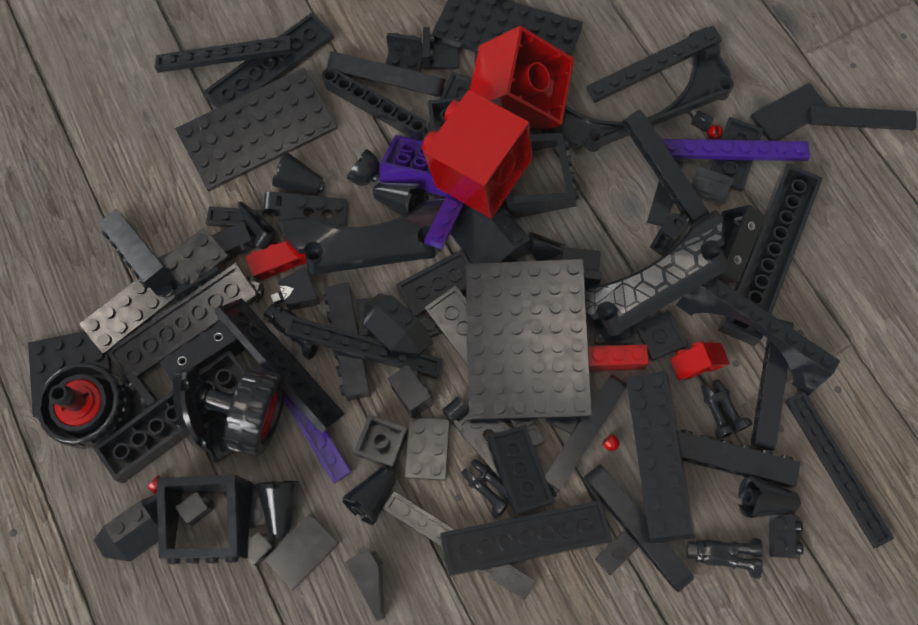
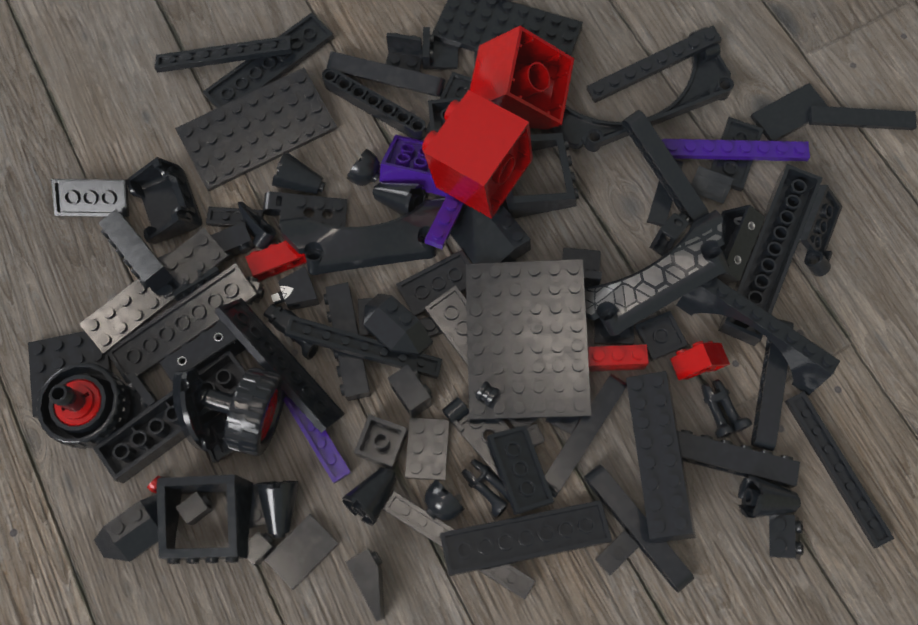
(90, 197): none -> tile
(166, 200): none -> black windscreen
(441, 502): none -> black cylinder
(487, 393): none -> black wheel
(544, 248): black slope -> none
(611, 442): red hinge -> none
(702, 121): black tile -> none
(711, 132): red hinge -> none
(726, 554): black piece -> none
(819, 230): none -> black hinge

